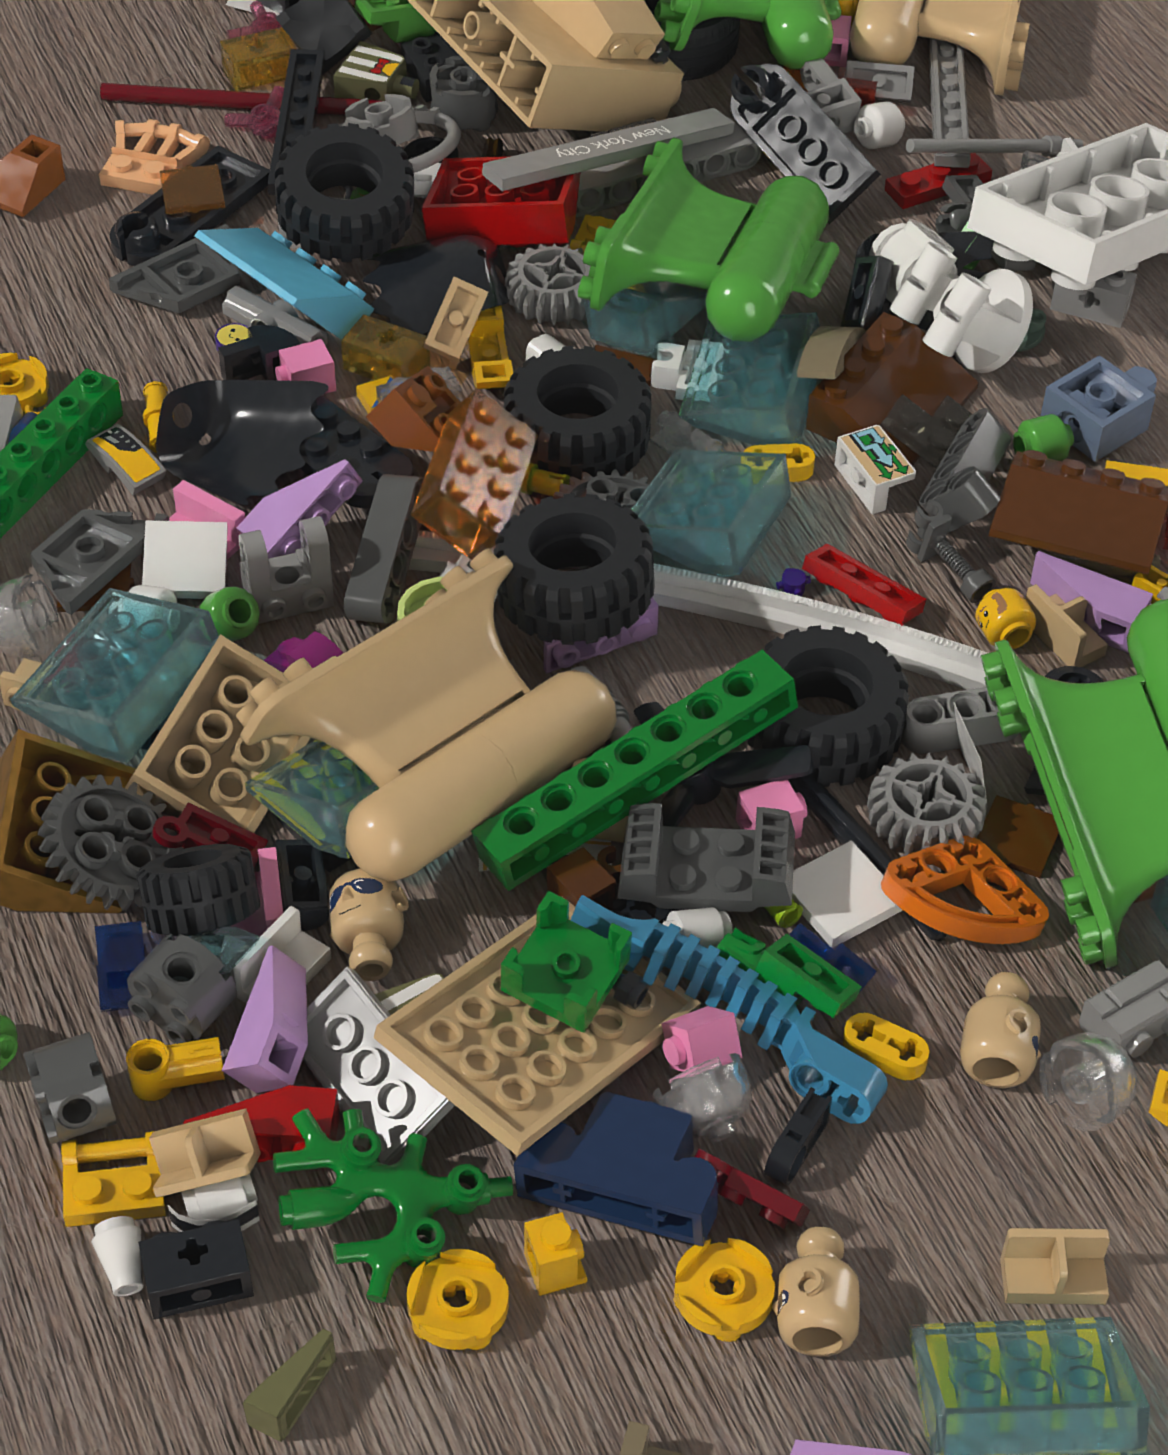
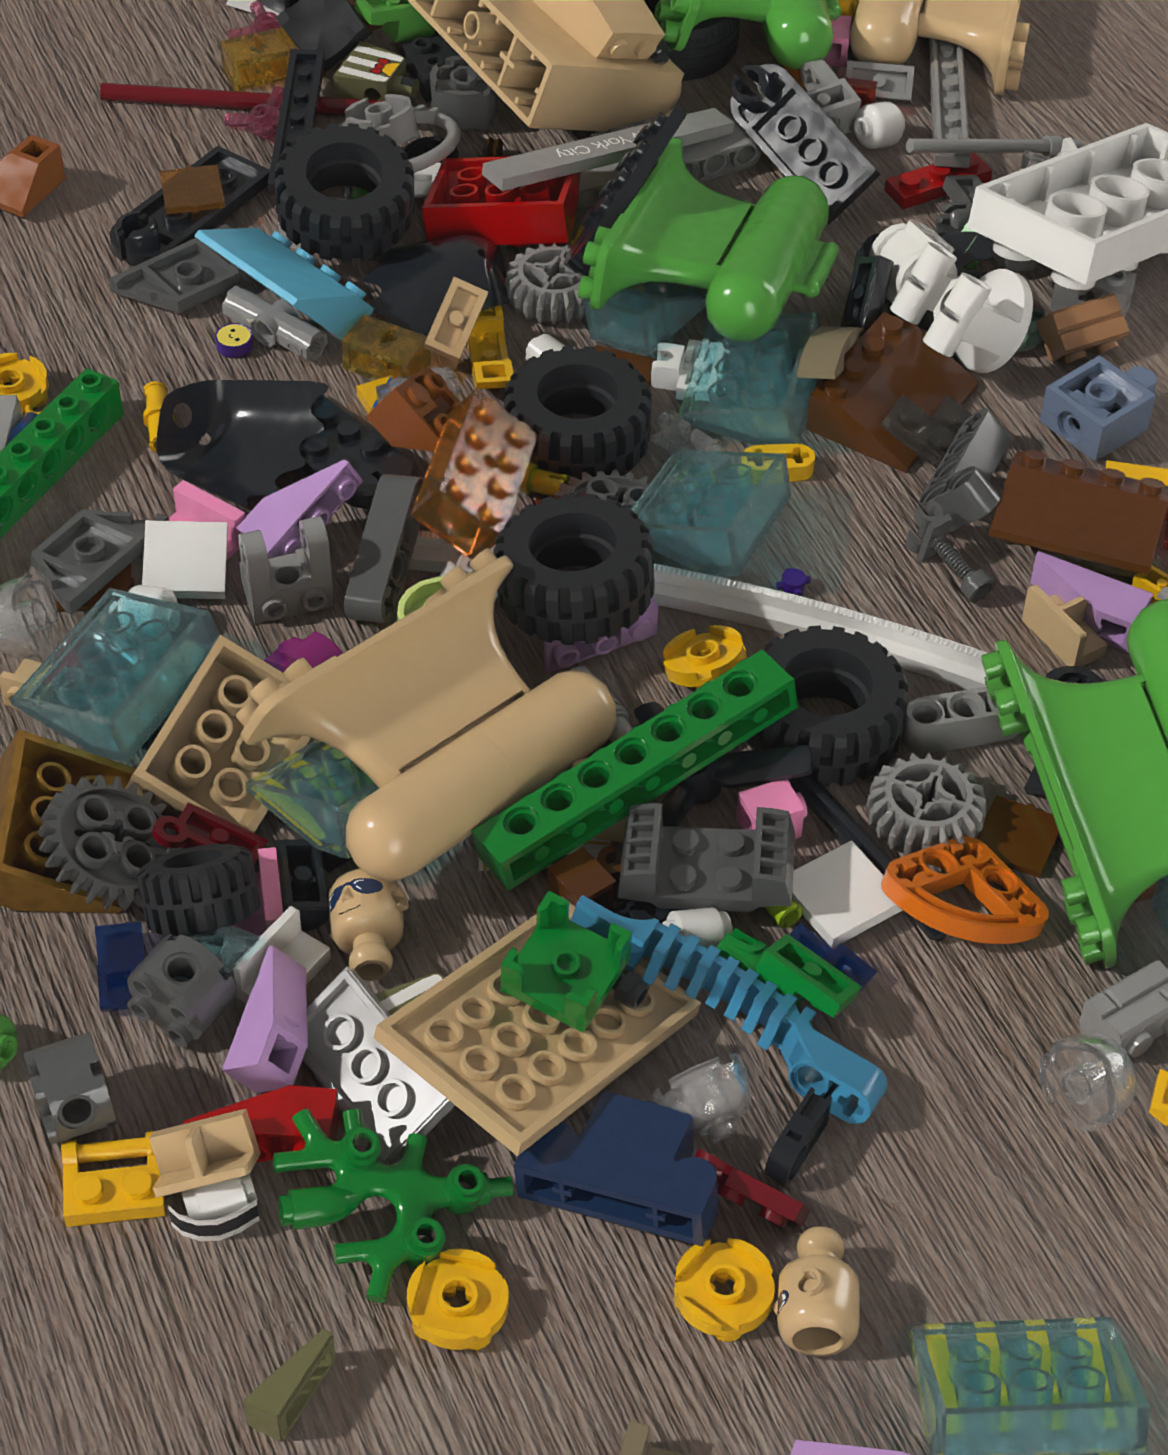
(119, 1253): white cone -> none
(128, 458): slope -> none
(139, 169): light nougat plate -> none
(172, 1065): yellow piece -> none
(180, 1285): black brick -> none
(233, 612): bright green head -> none
(255, 354): black brick -> none
(307, 363): bright pink brick -> none
(553, 1254): yellow brick -> none
(620, 192): none -> black plate
(700, 658): none -> yellow plate
(700, 1037): bright pink brick -> none
(864, 584): red plate -> none
(872, 465): panel -> none
(886, 1046): yellow beam -> none
(969, 751): white sticker -> none
(1001, 1034): tan piece -> none
(1006, 616): yellow head -> none
(1046, 435): bright green head -> none
(1055, 1266): tan panel -> none
(1083, 328): none -> medium nougat brick

